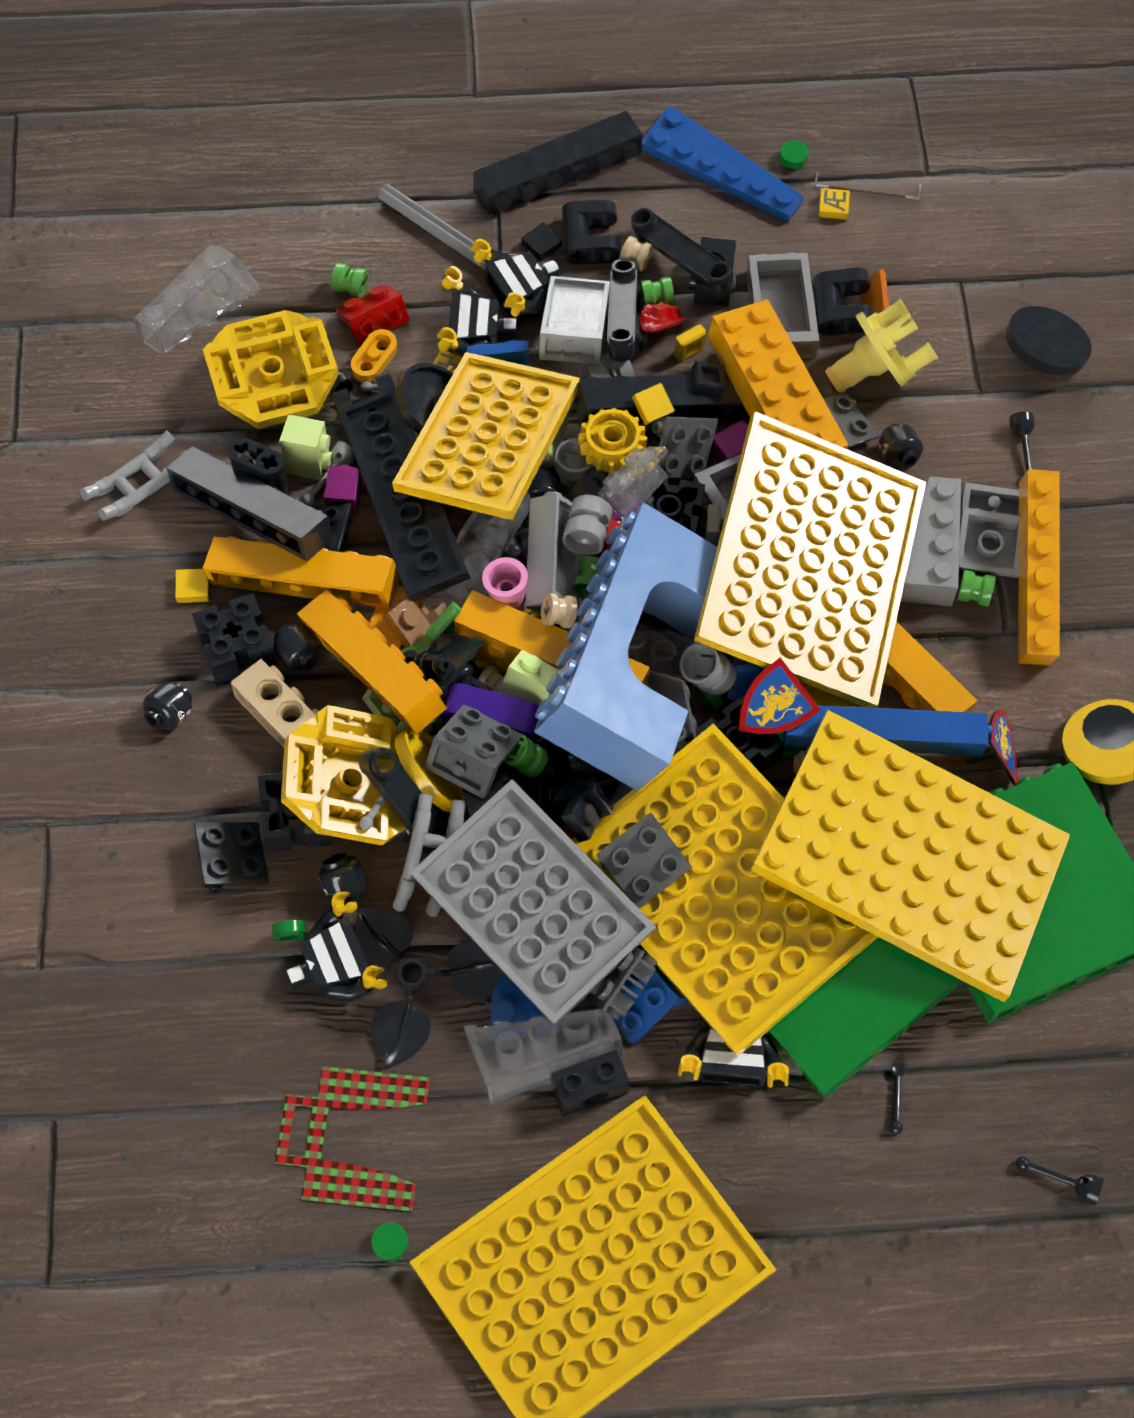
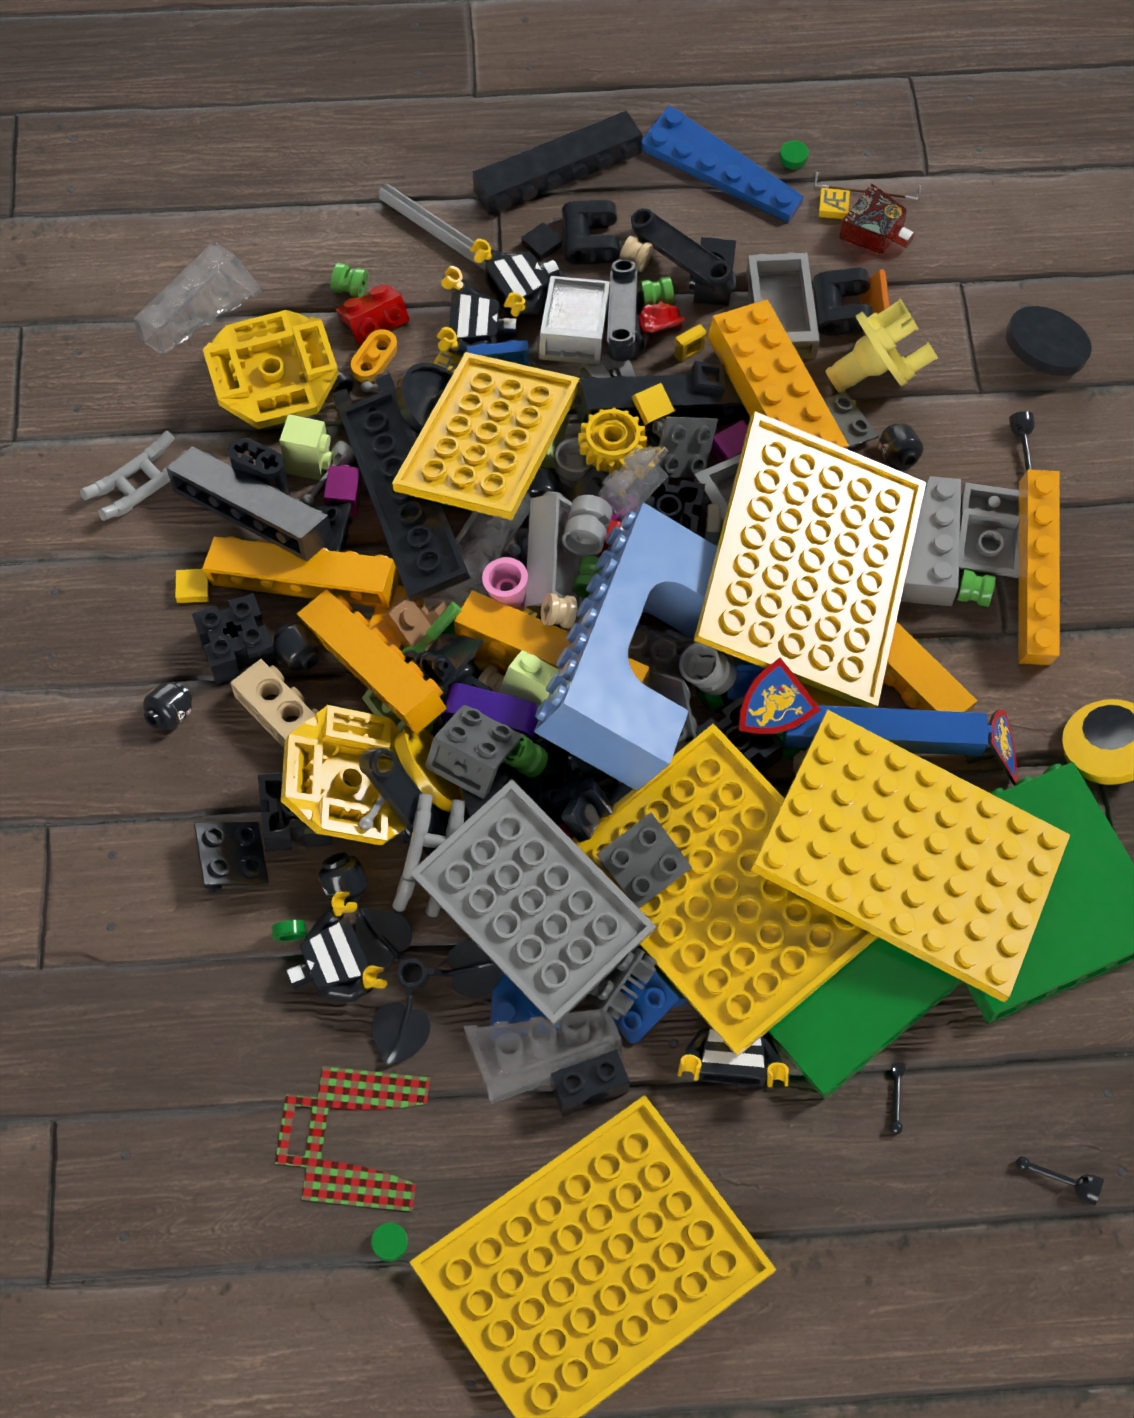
(876, 222): none -> torso

